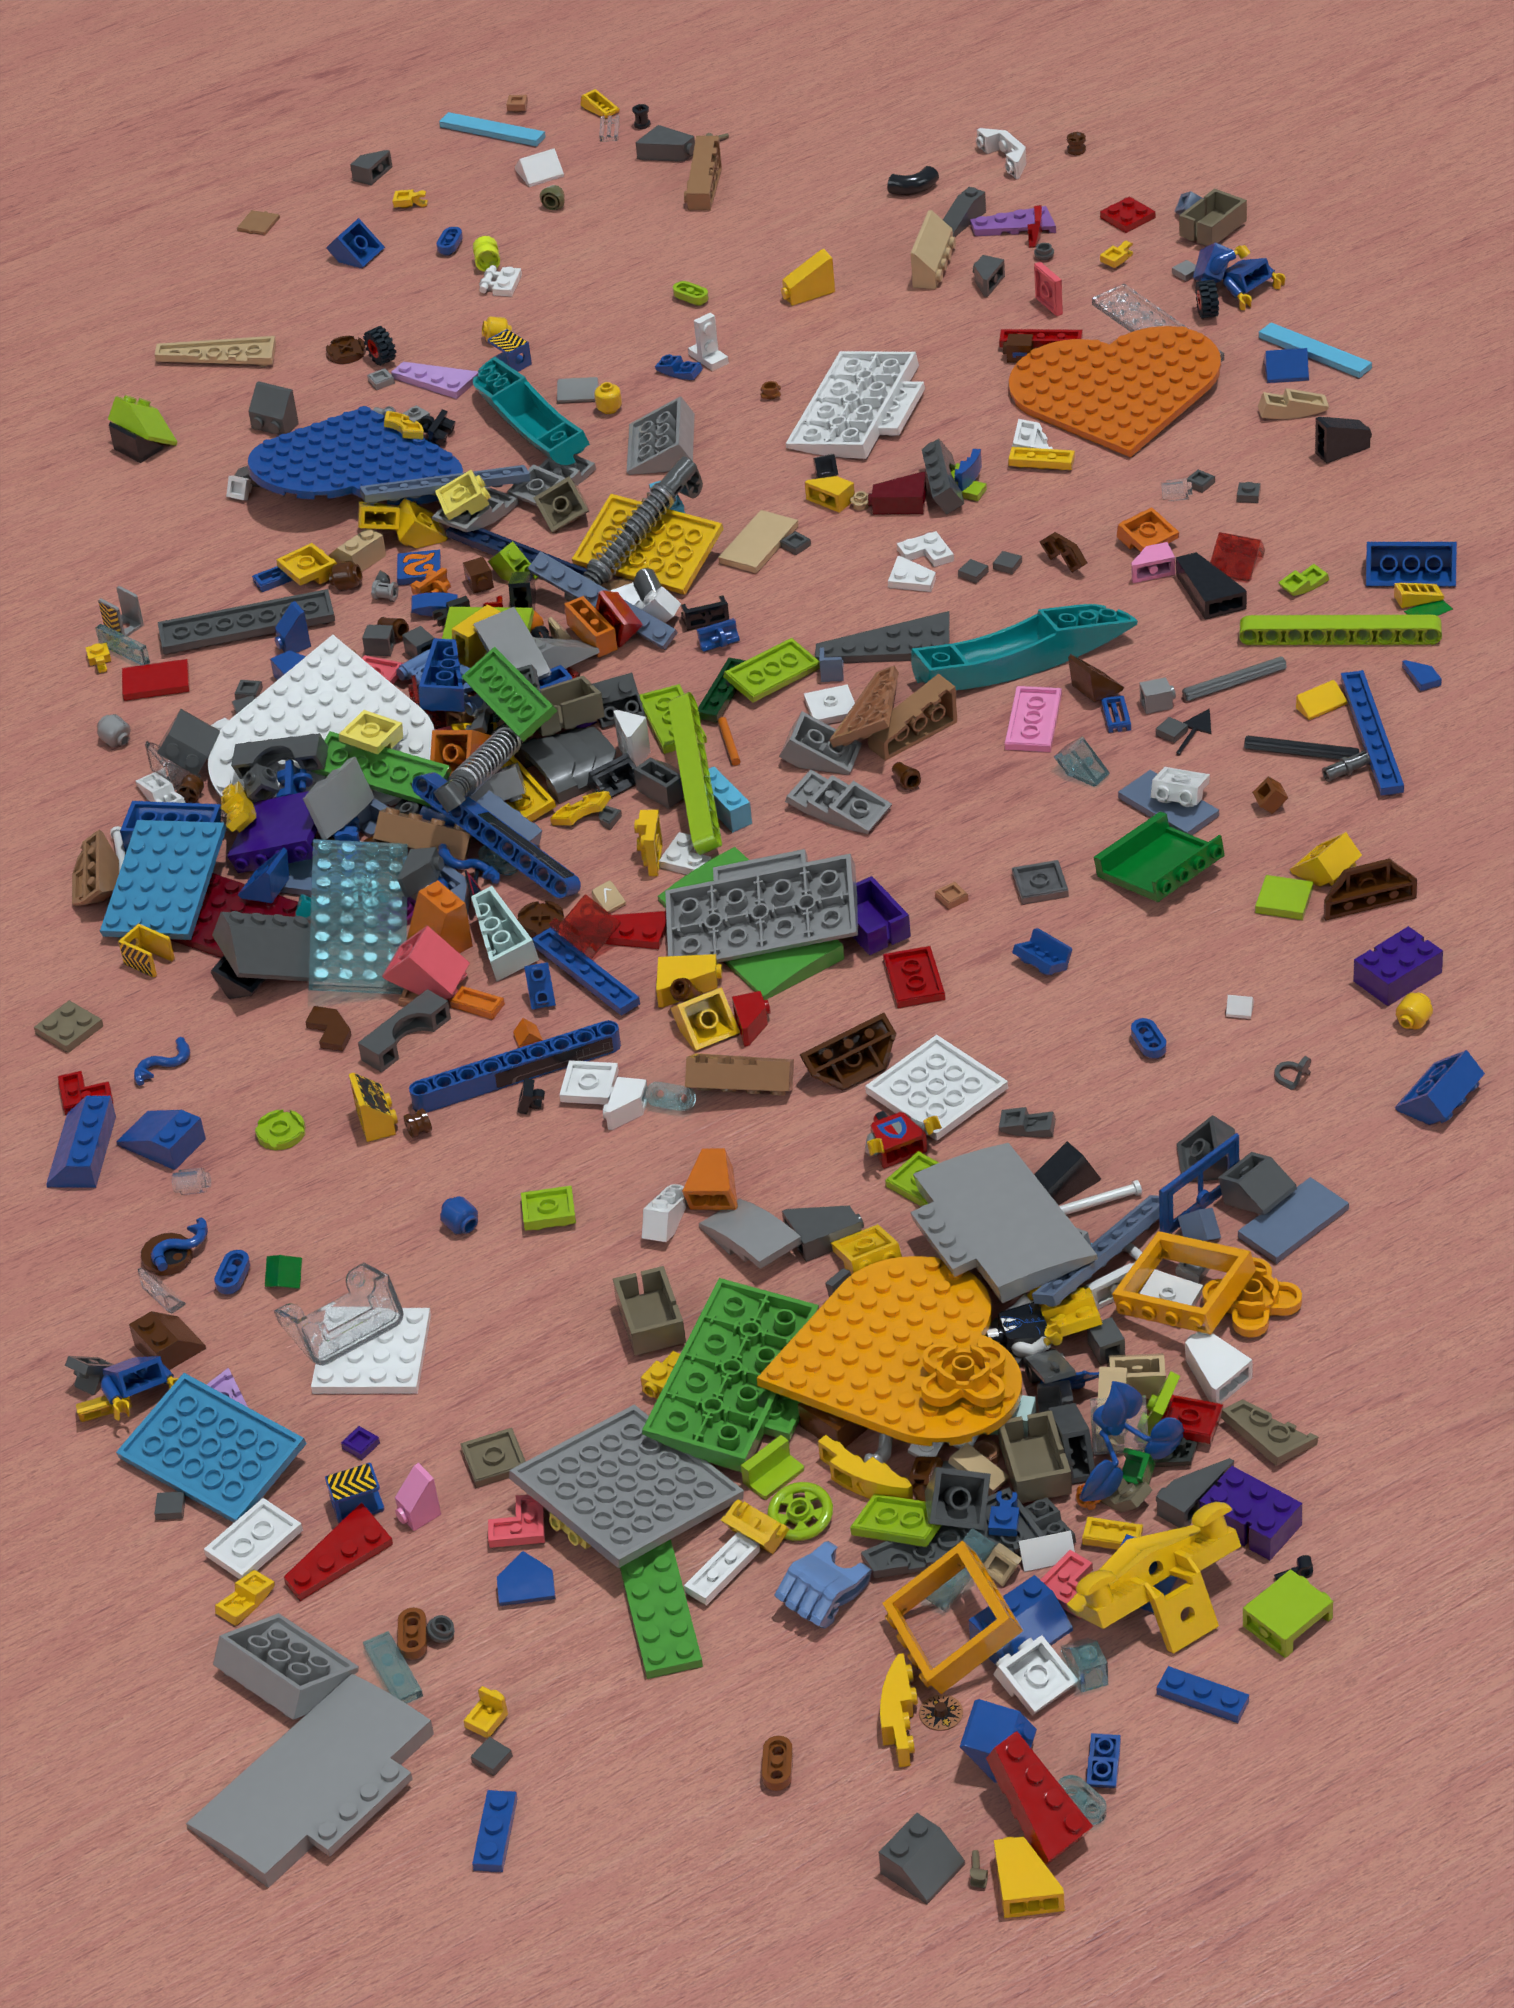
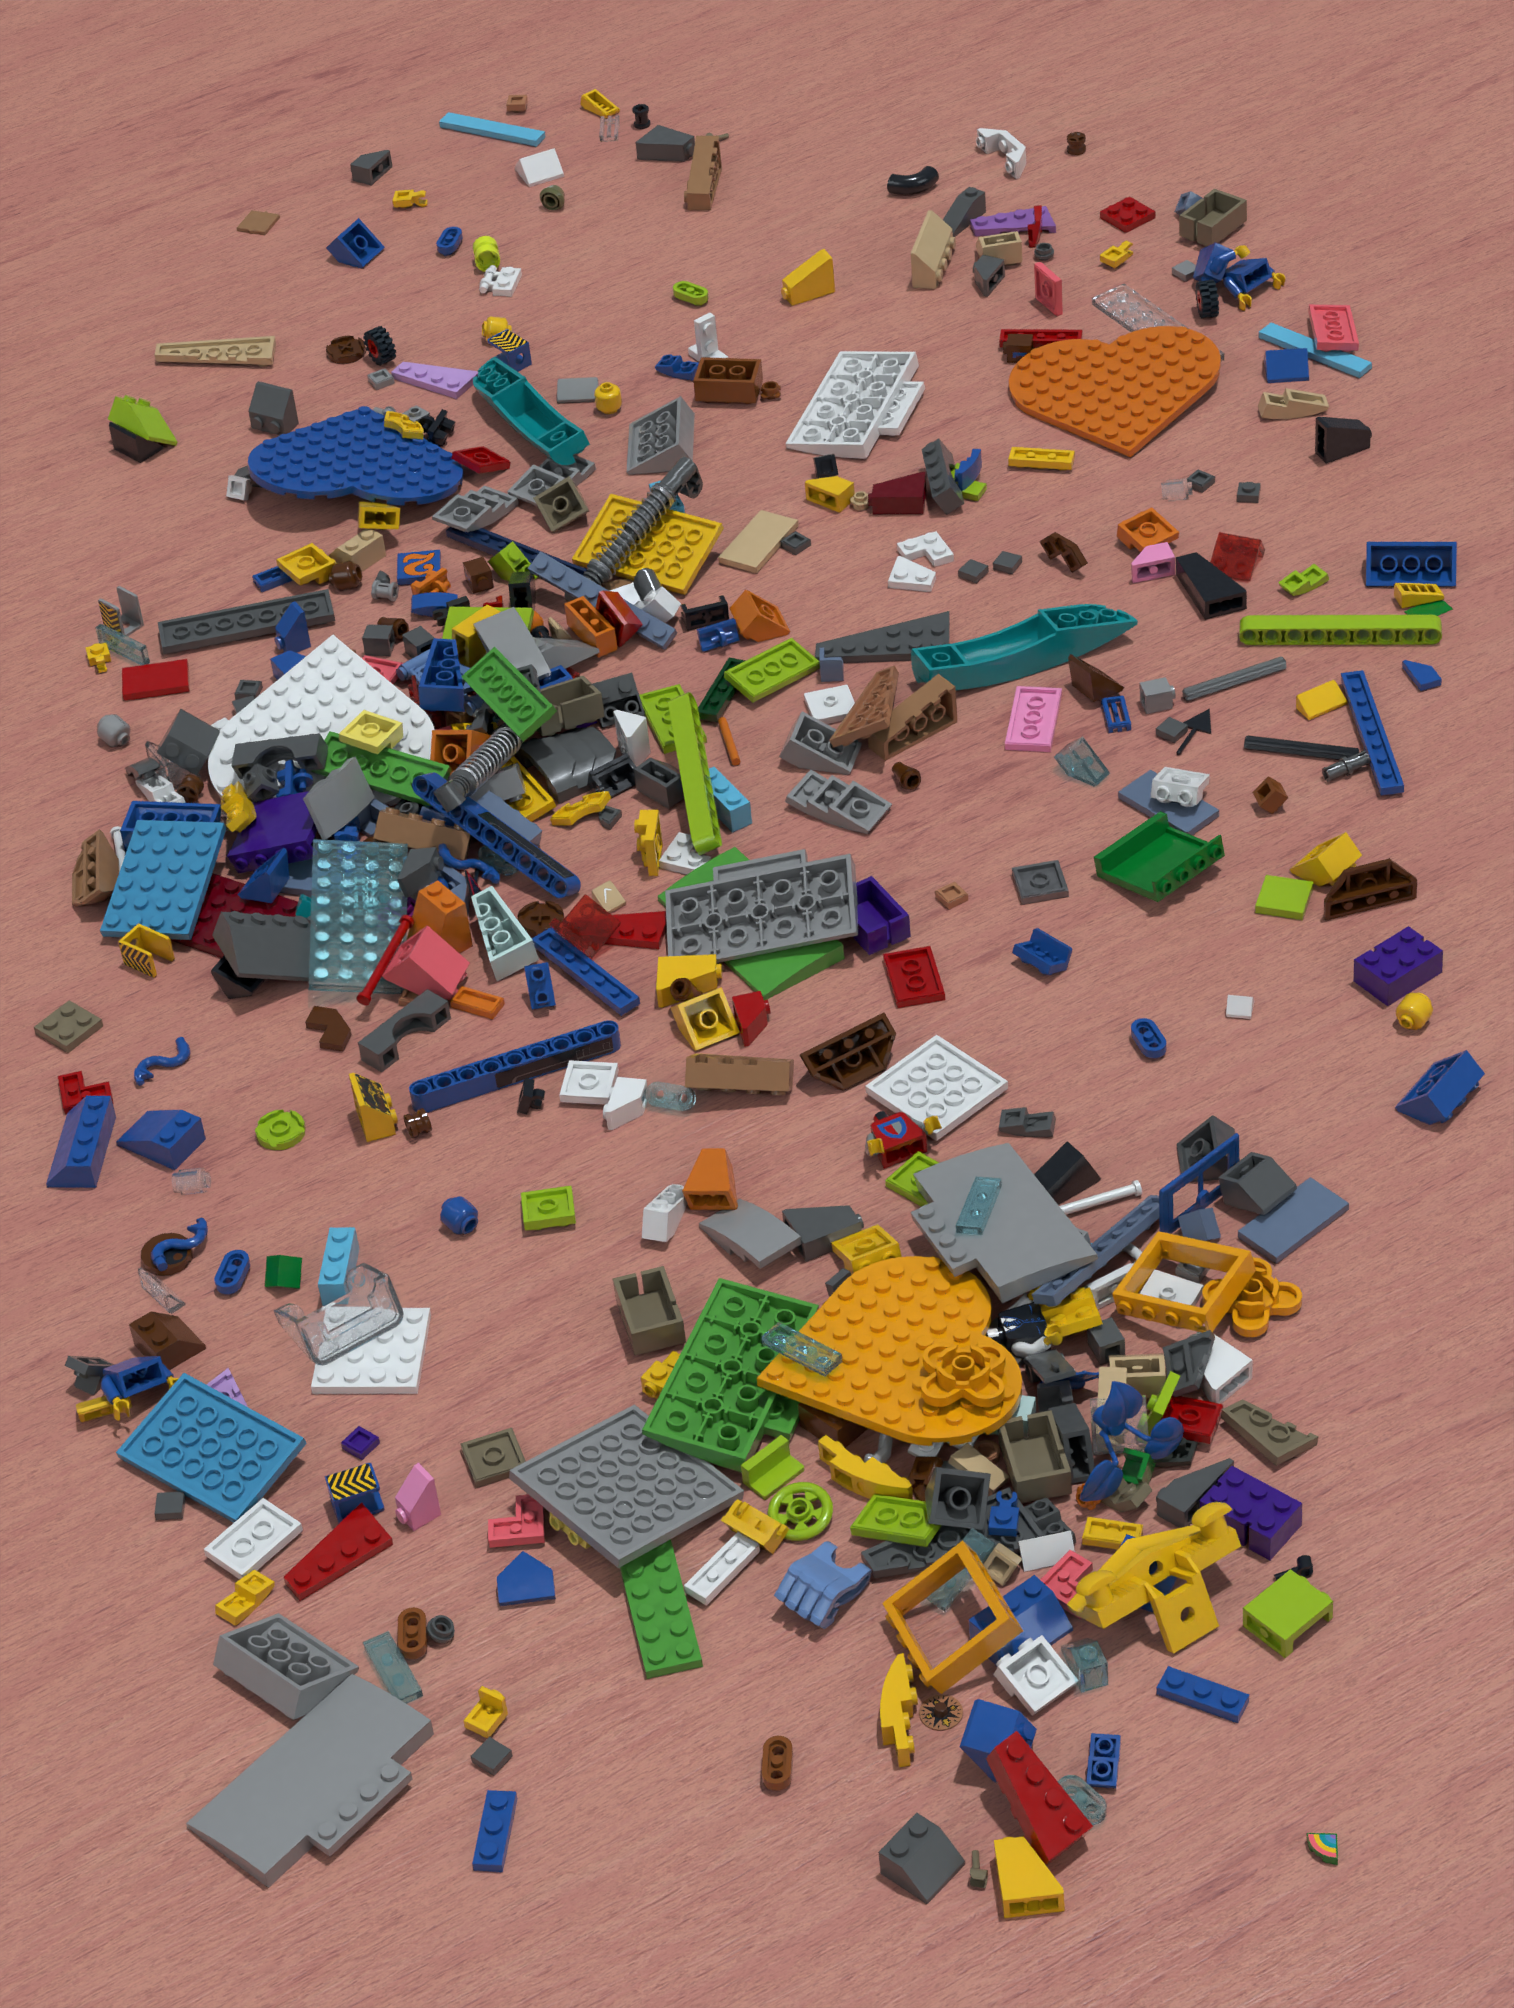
(144, 768): none -> dark grey slope
(339, 1258): none -> medium azure brick
(364, 997): none -> red bar
(418, 527): yellow slope -> none
(424, 486): sand blue plate -> none
(463, 494): light yellow plate -> none
(481, 460): none -> red tile
(526, 1033): orange slope -> none
(728, 380): none -> dark orange brick
(758, 618): none -> orange slope
(801, 1349): none -> clear light blue plate
(978, 1205): none -> clear light blue tile
(1002, 246): none -> tan slope
(1030, 435): white wing -> none
(1189, 1361): none -> dark grey wing
(1302, 1067): dark grey piece -> none
(1324, 1846): none -> tile
(1333, 327): none -> coral plate

